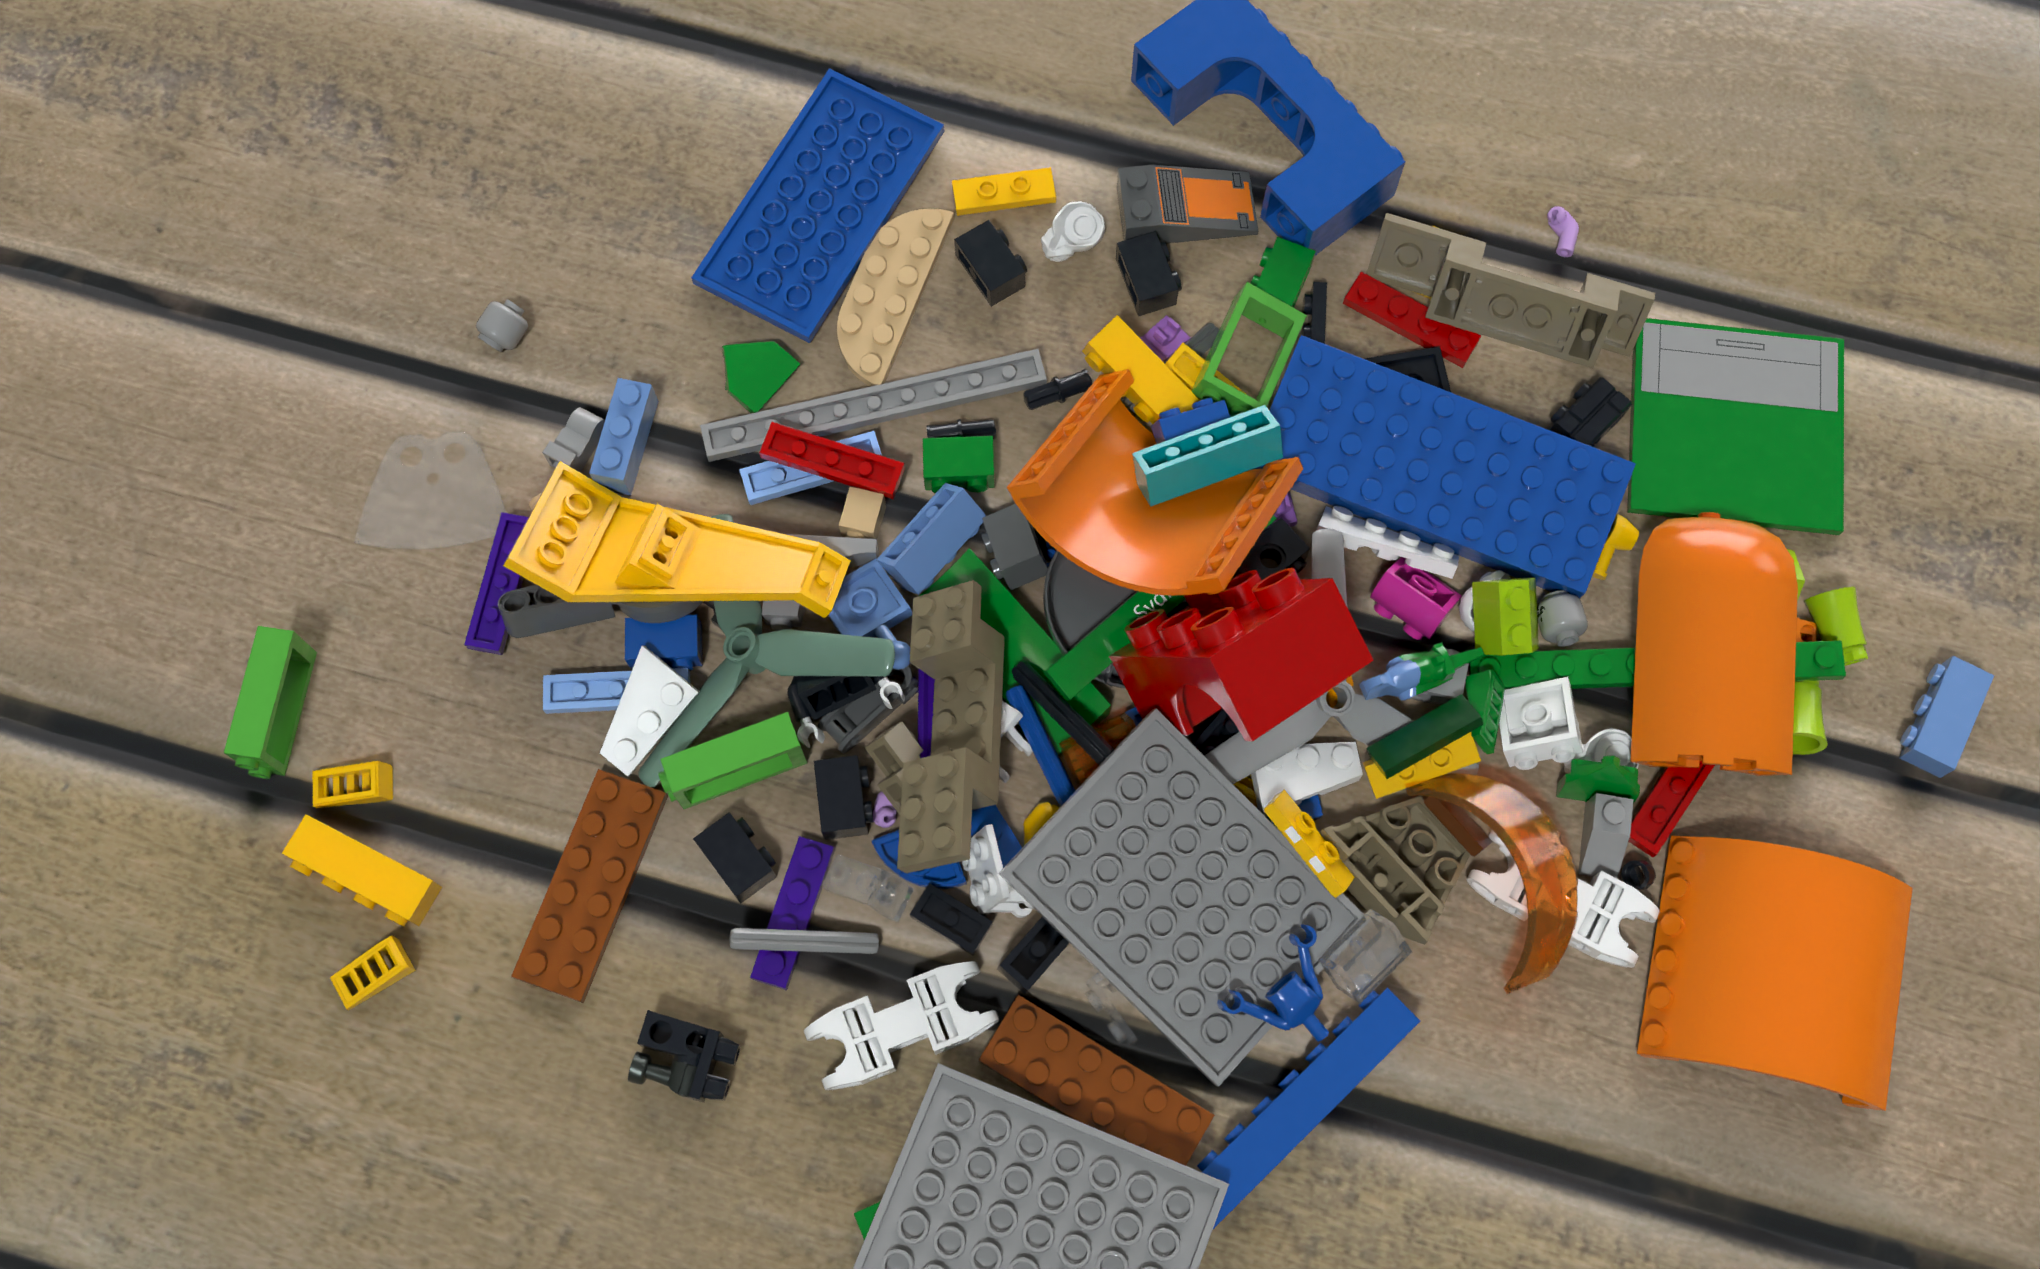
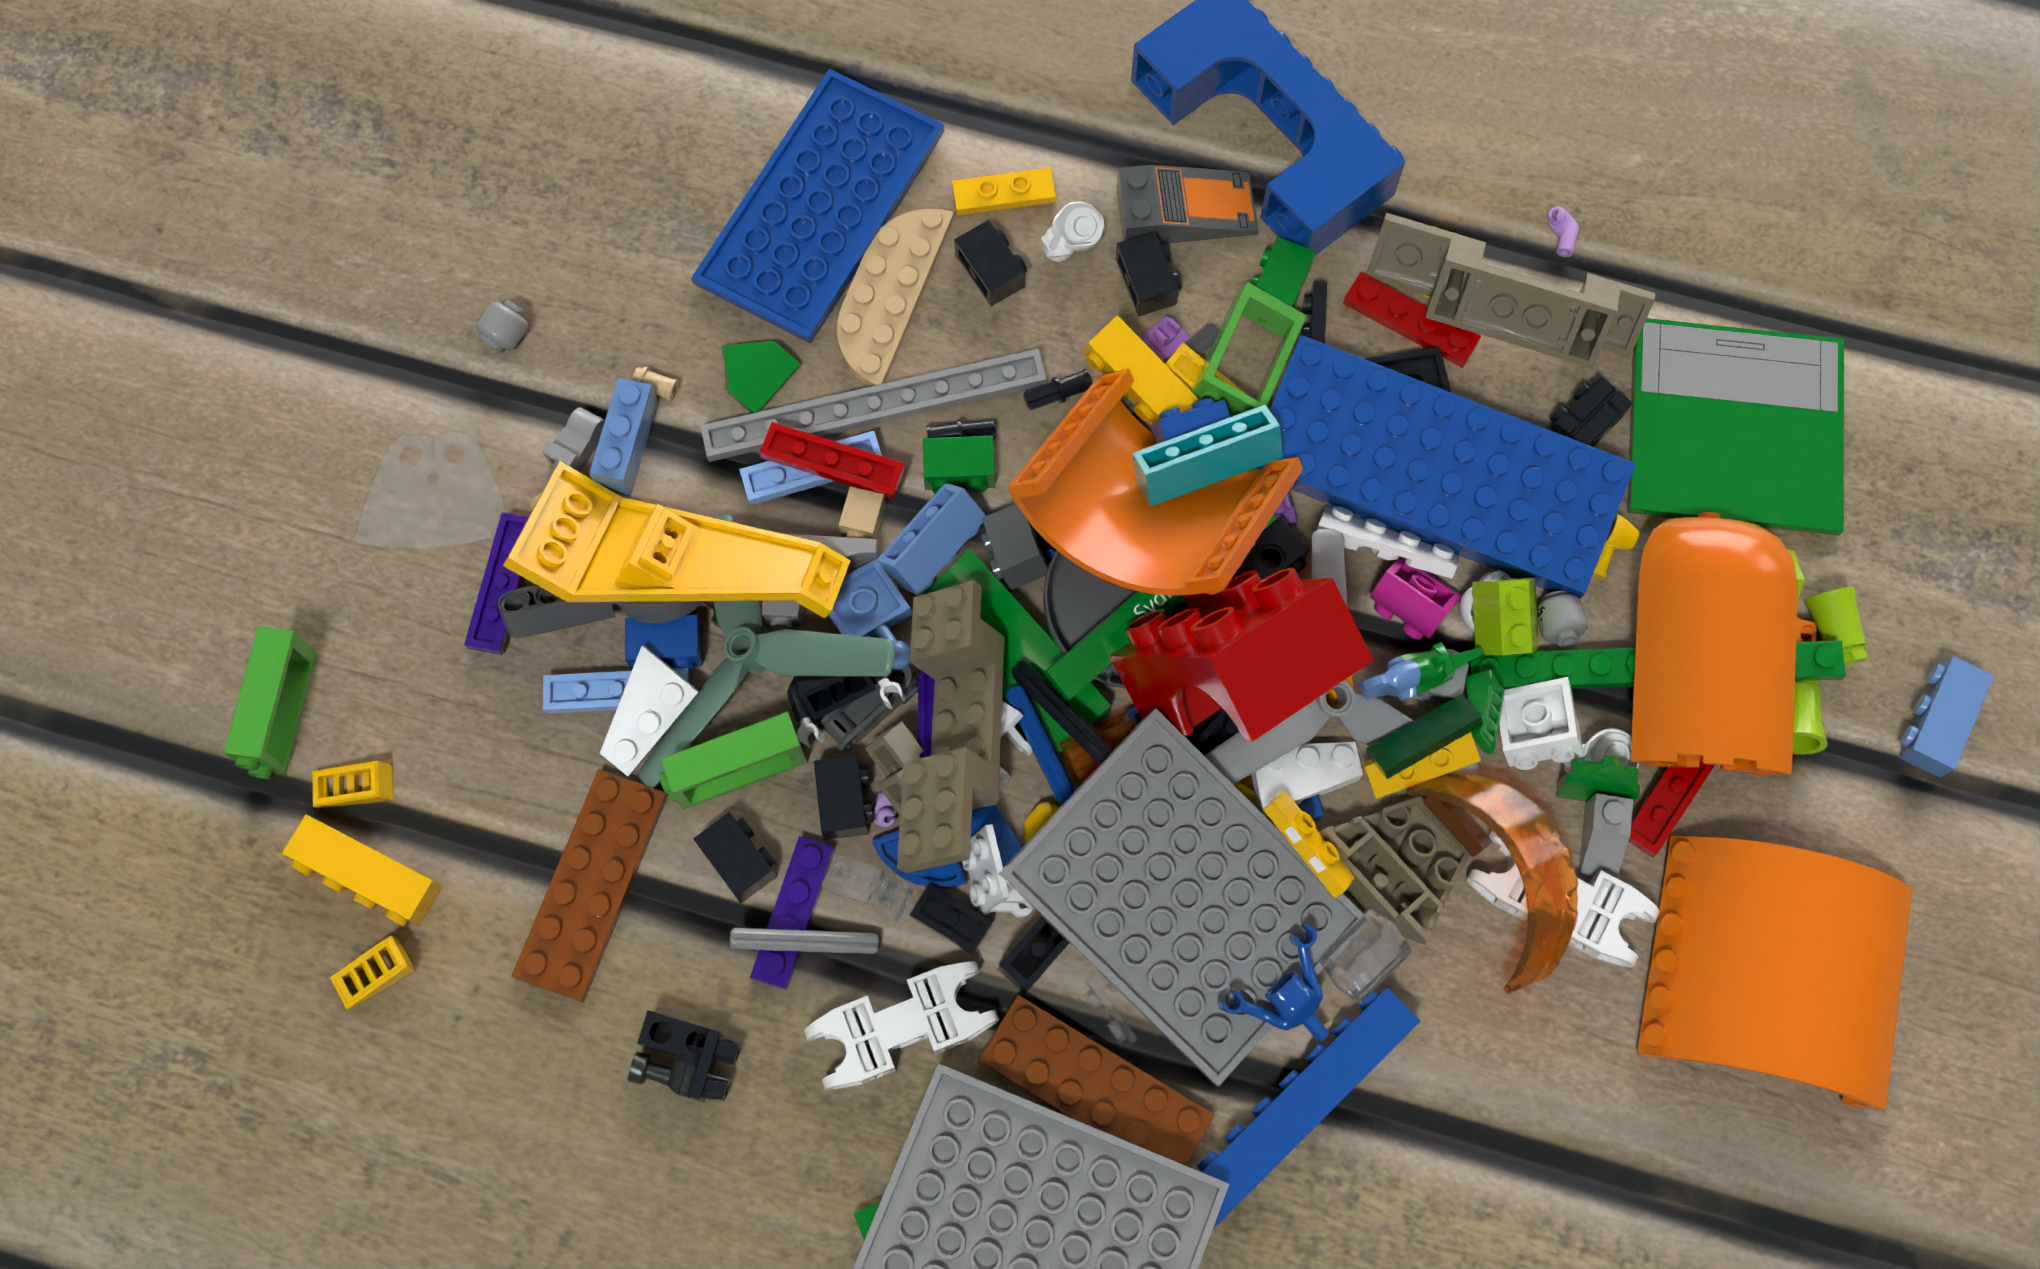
(662, 385): none -> tan pin
(1634, 876): black hinge -> none

